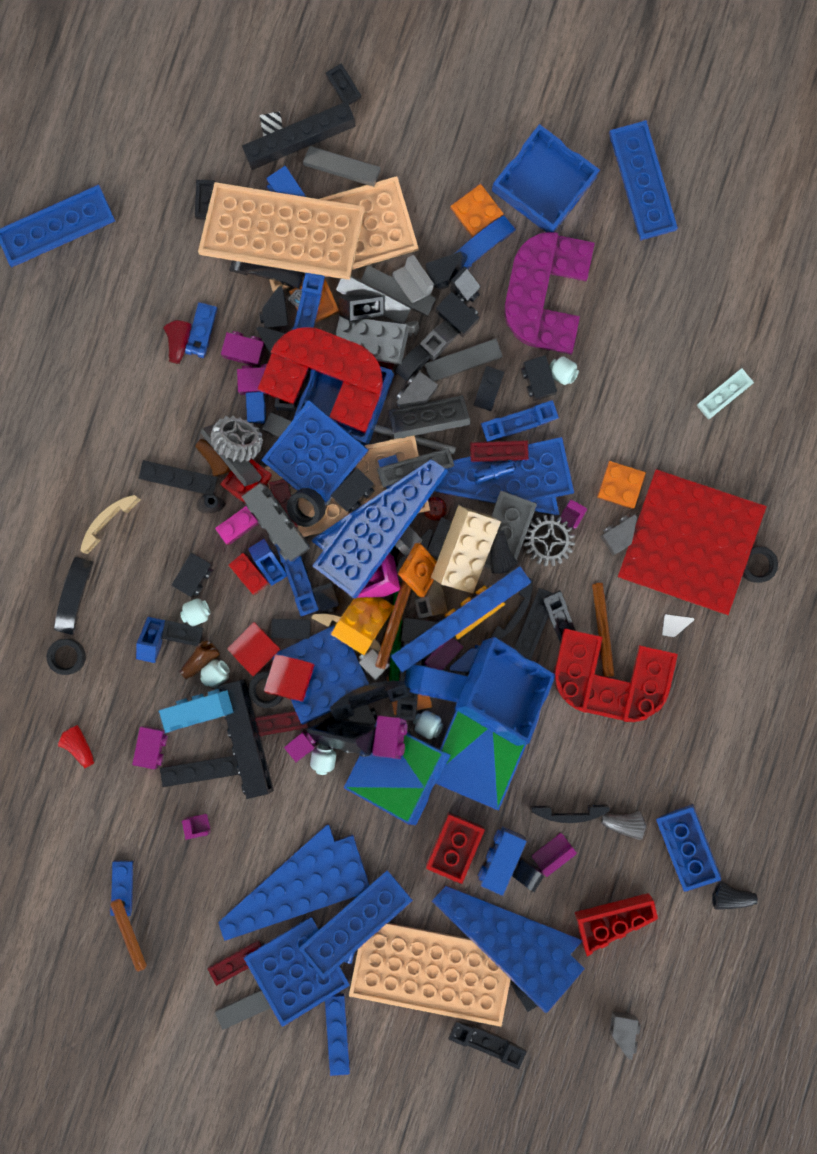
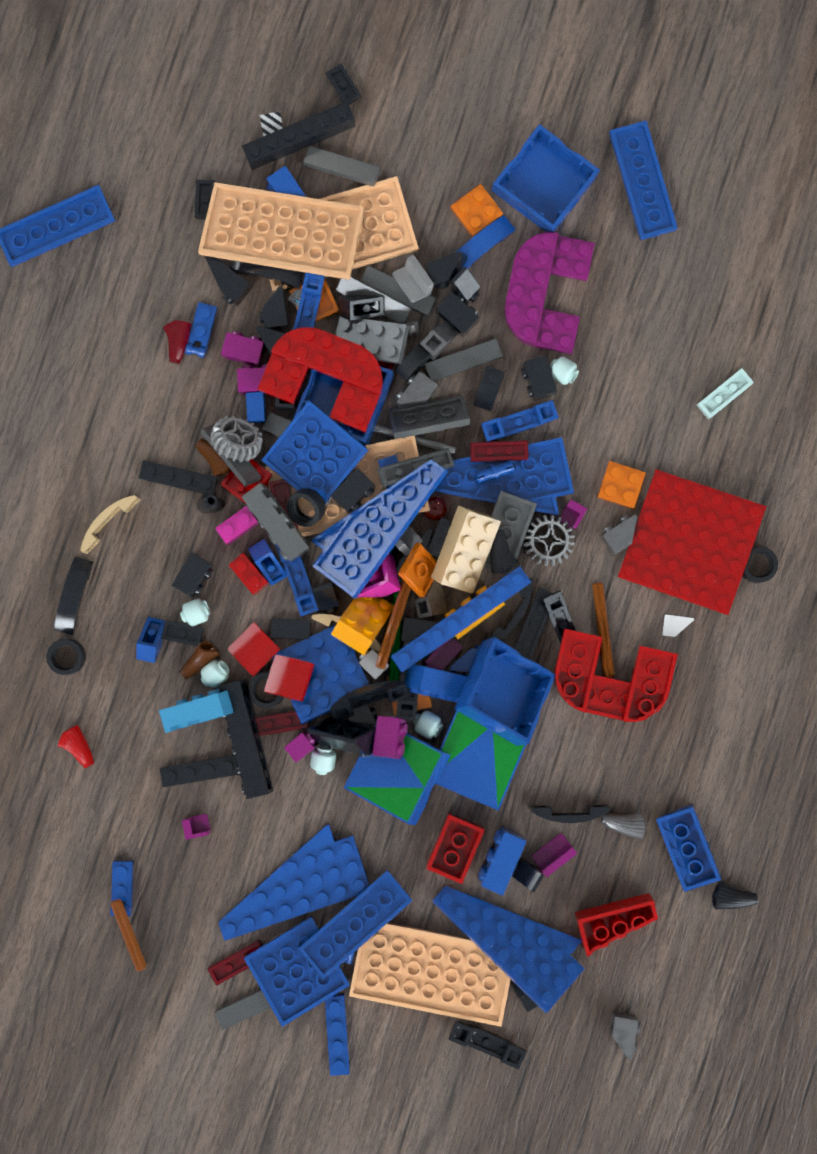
(149, 747): magenta brick -> none
(231, 285): none -> black slope

